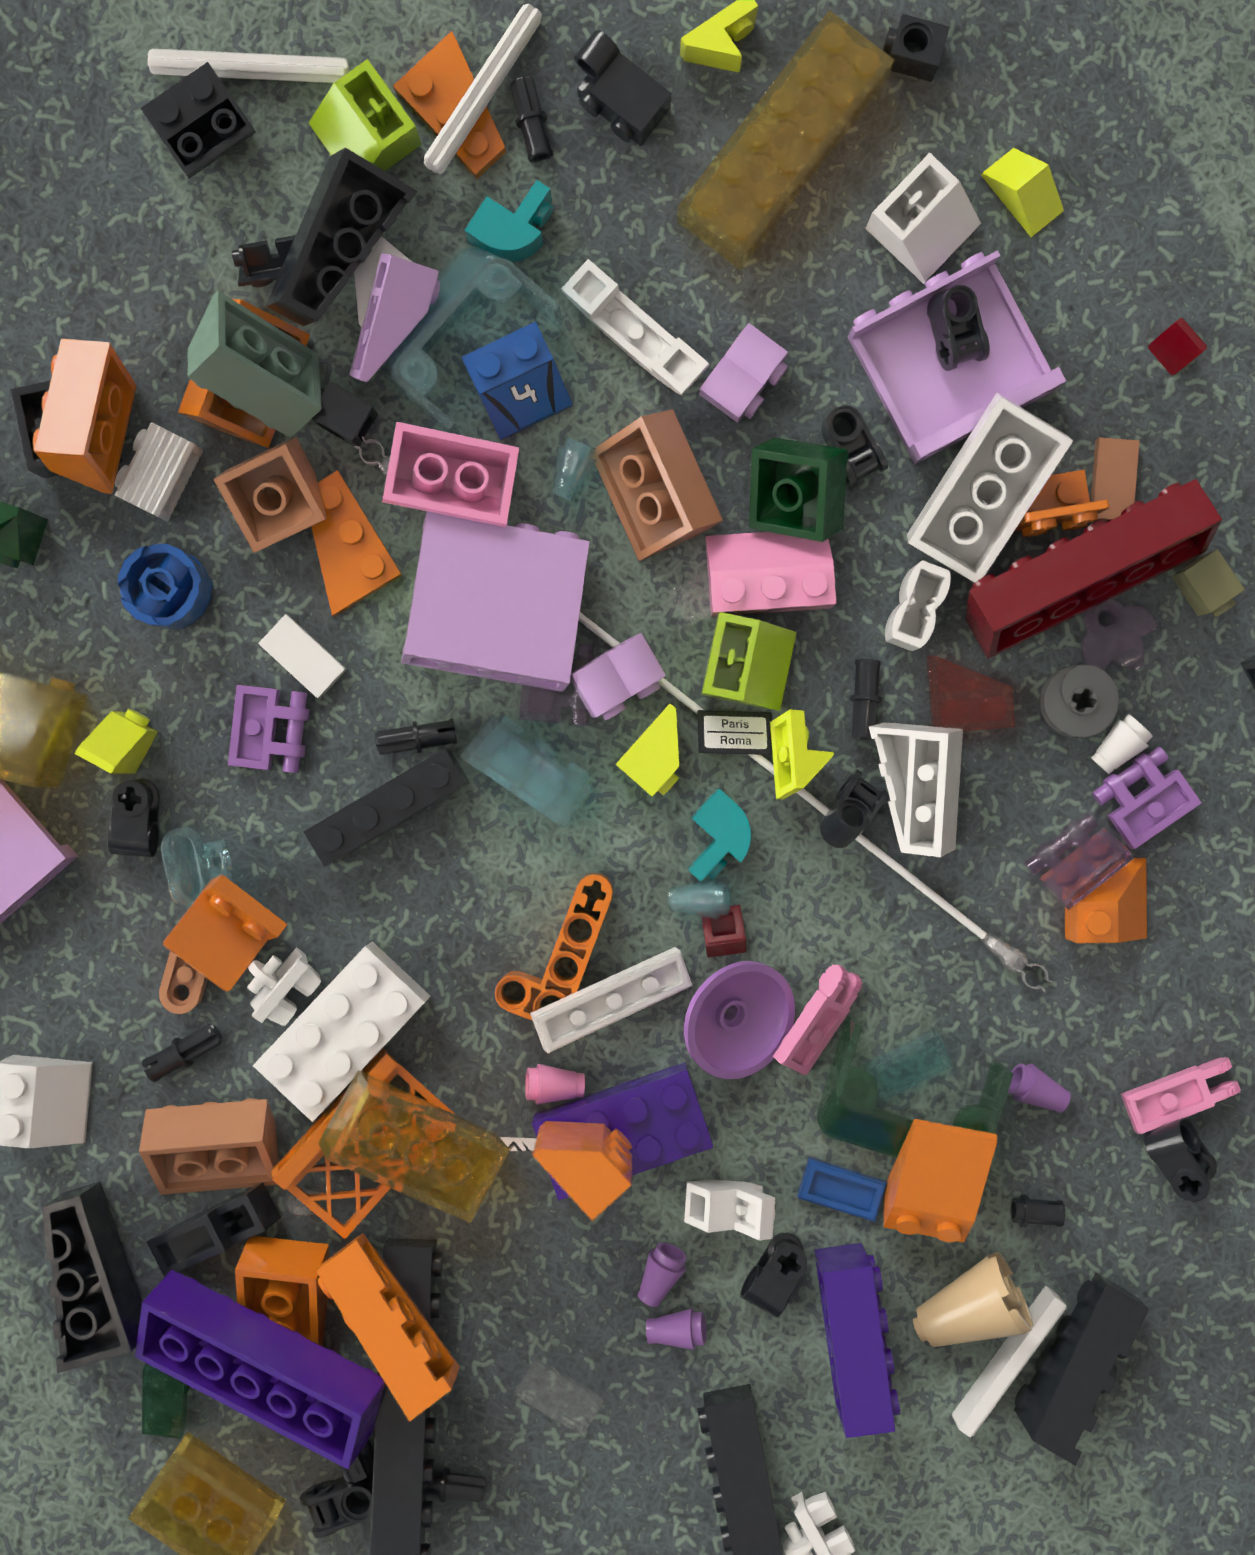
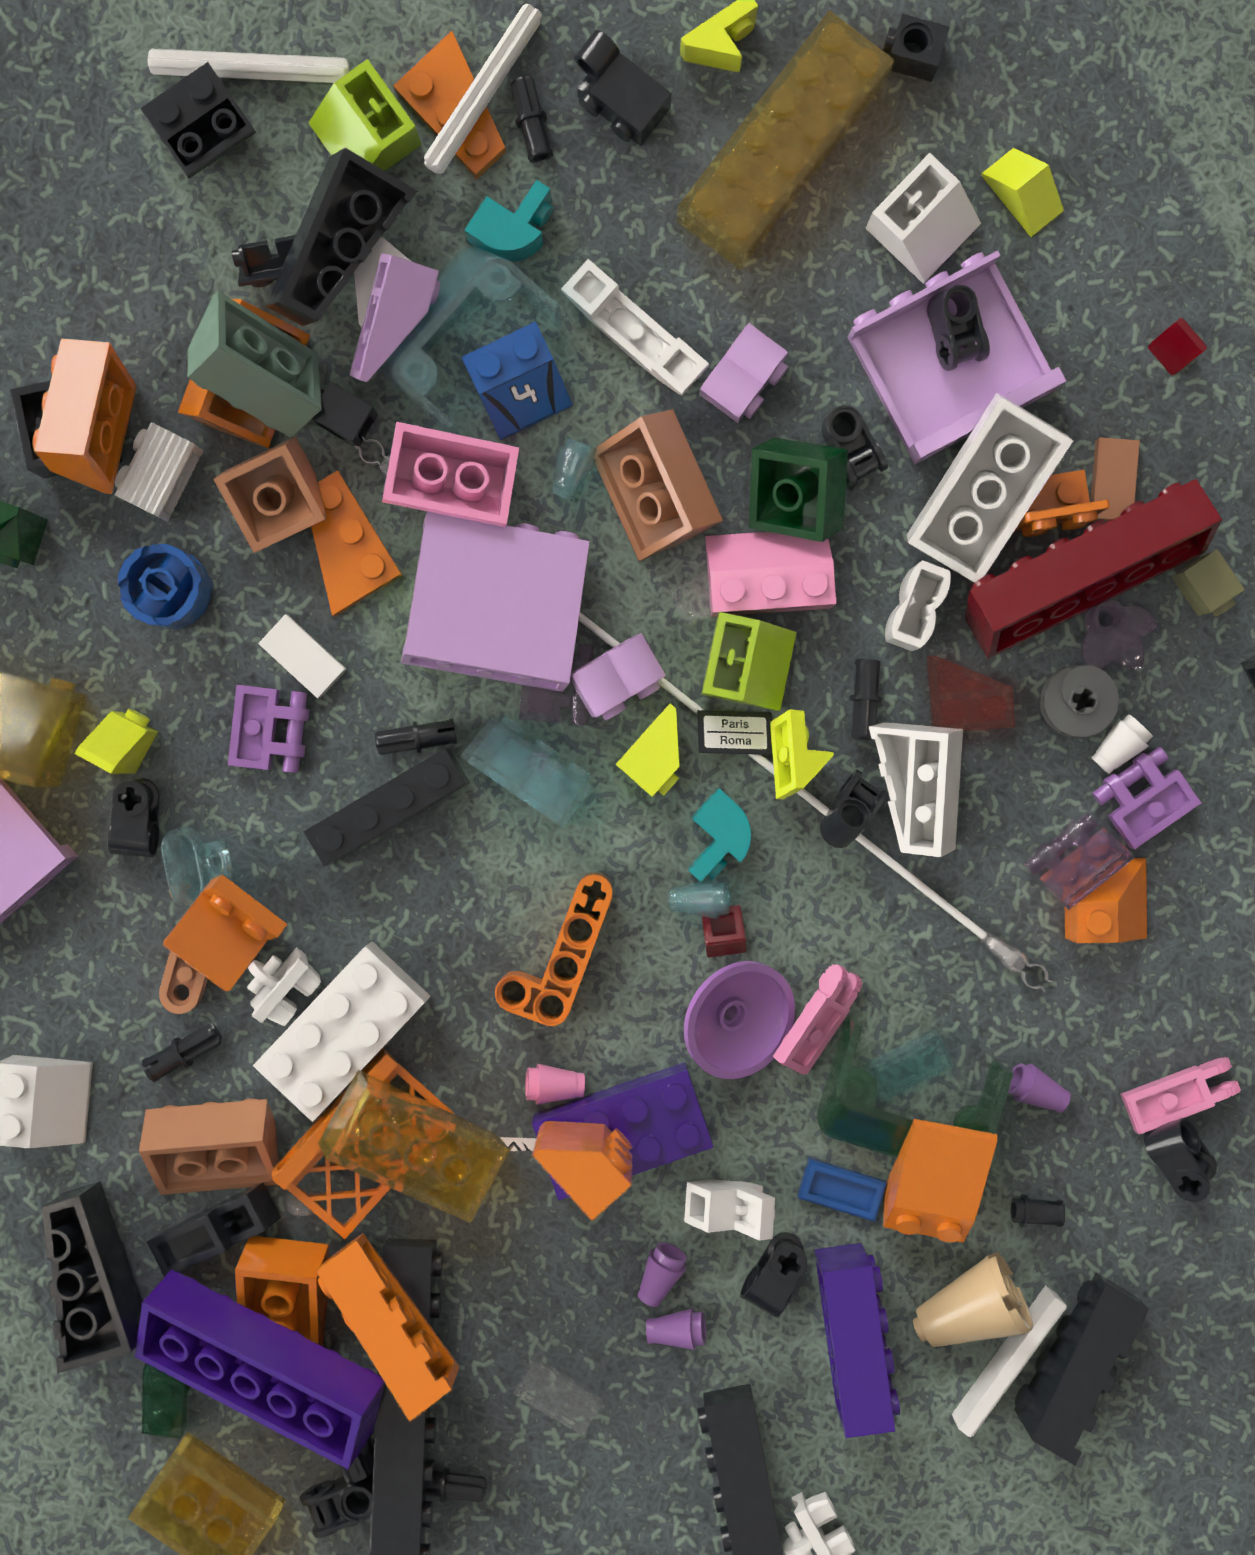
(611, 999): white tile -> none

